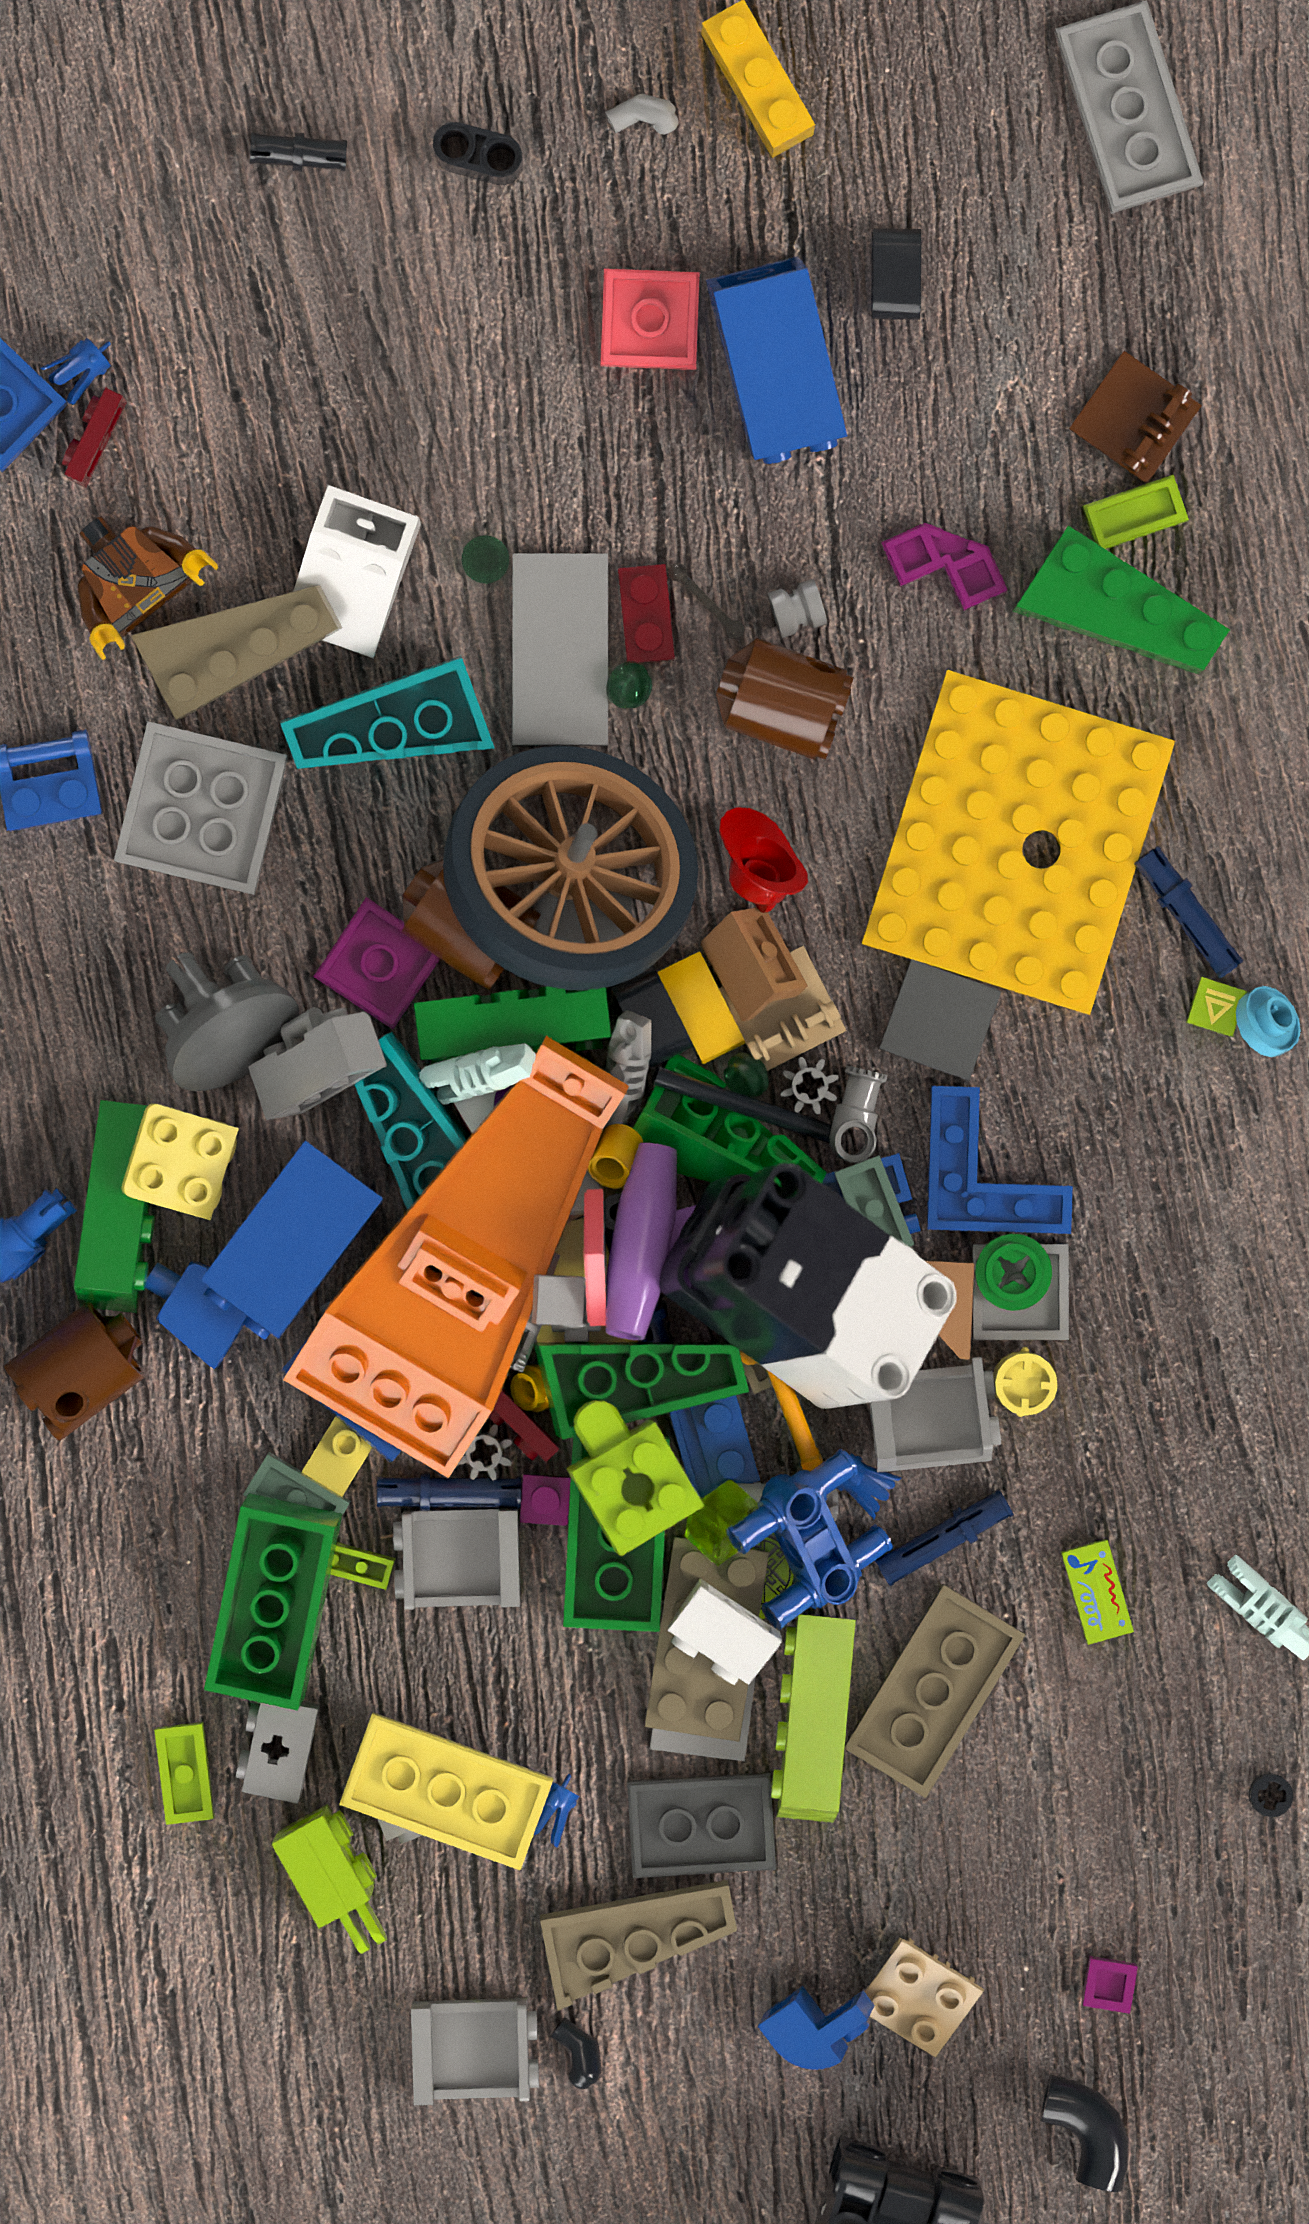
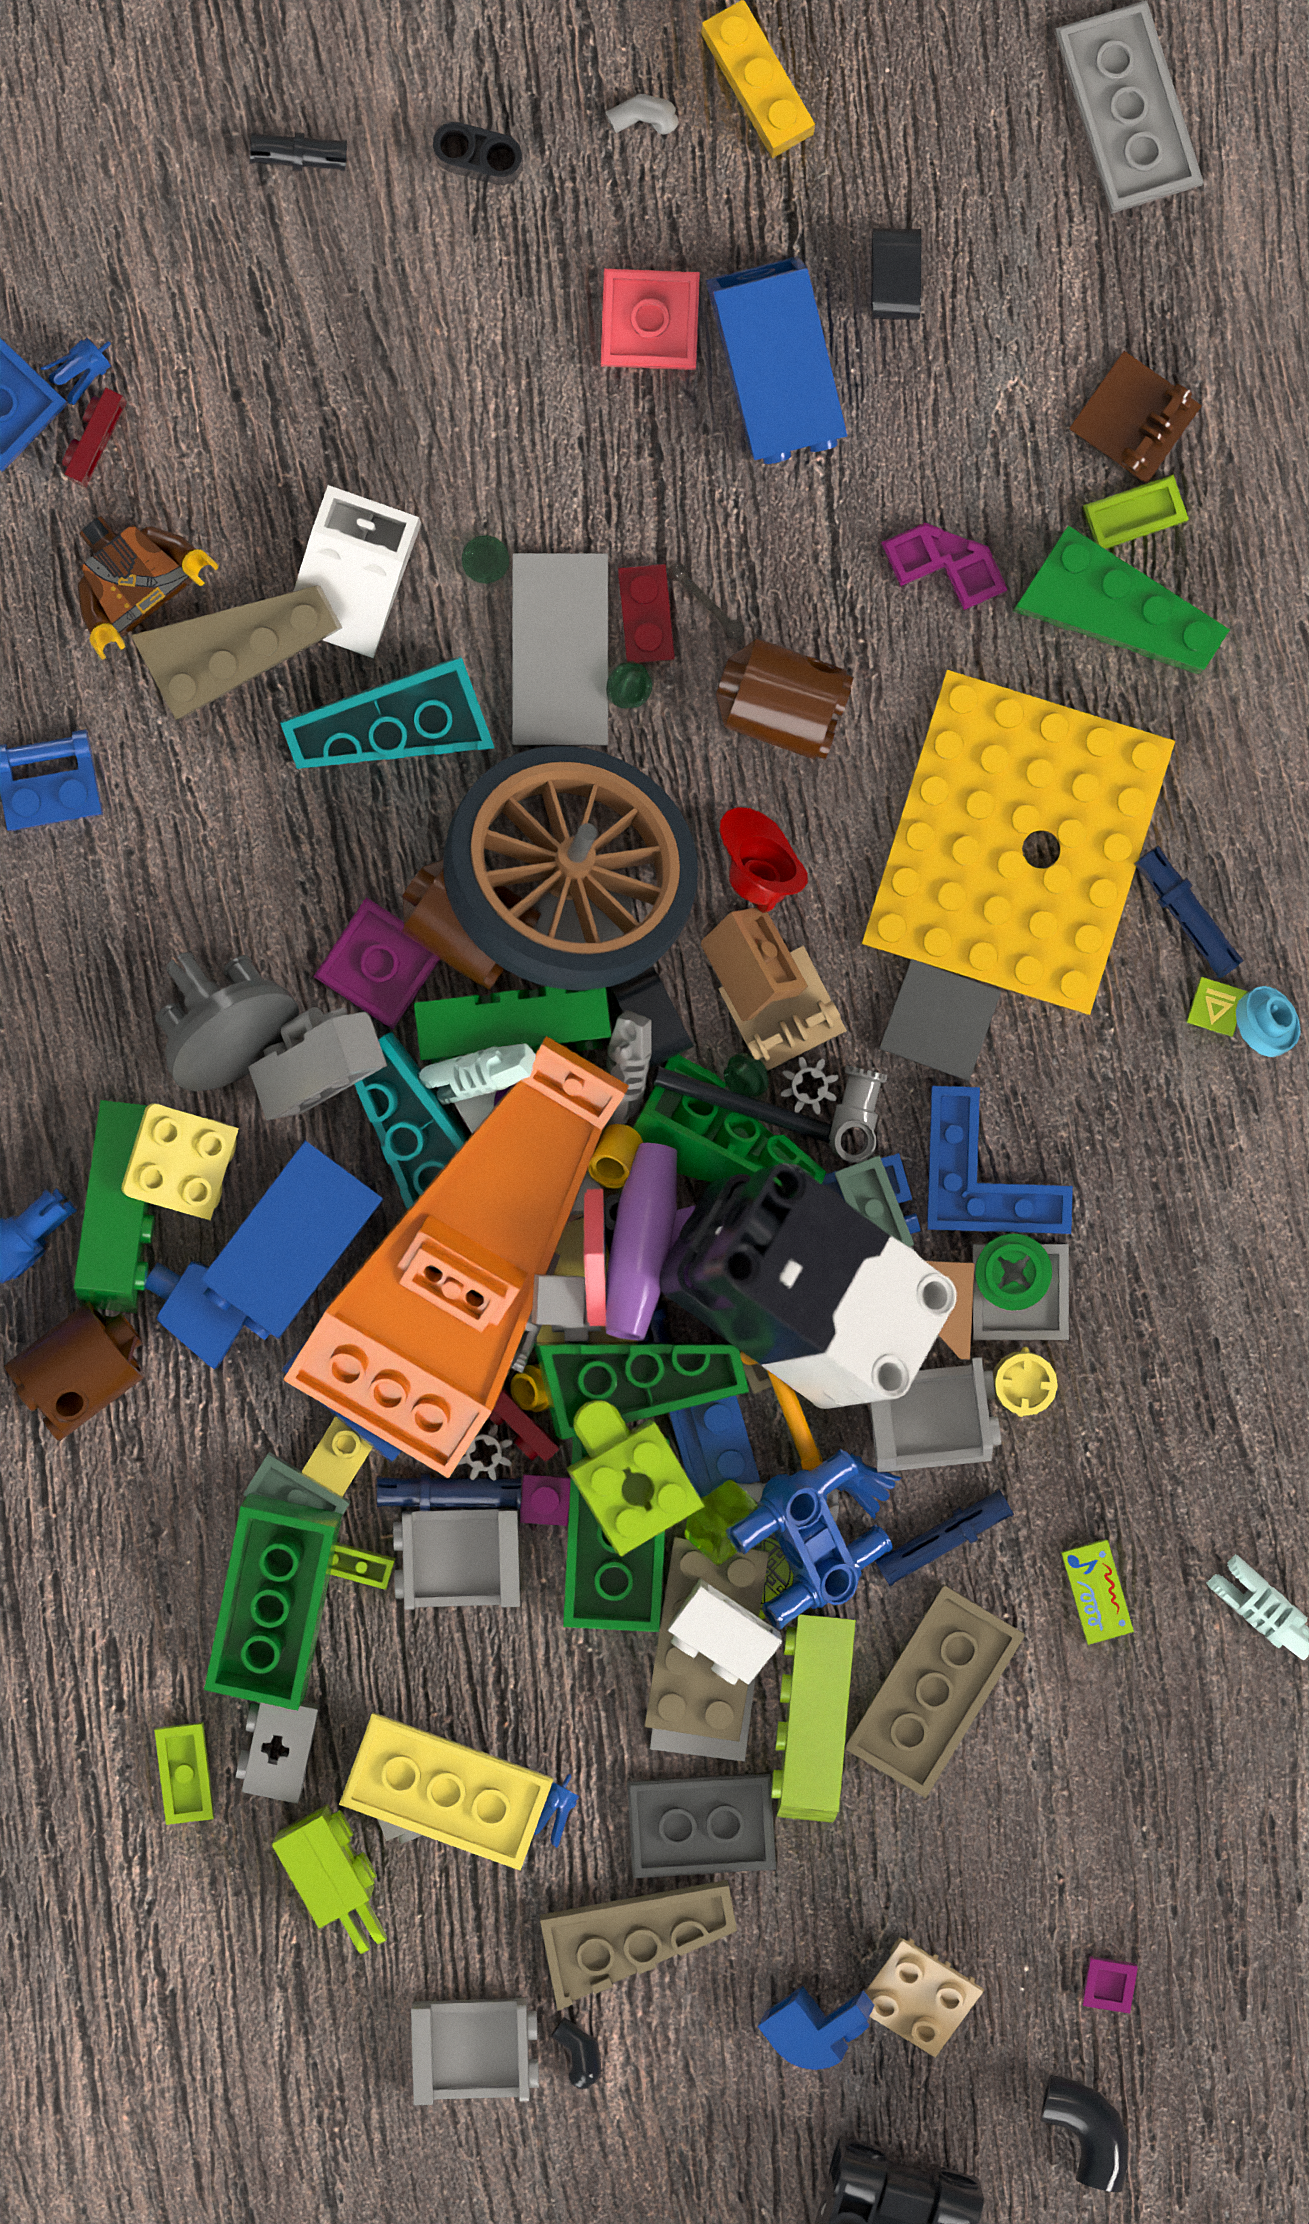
(201, 808): light grey plate -> none
(701, 1007): yellow slope -> none
(800, 607): light grey wheel -> none
(1279, 1807): black bush -> none

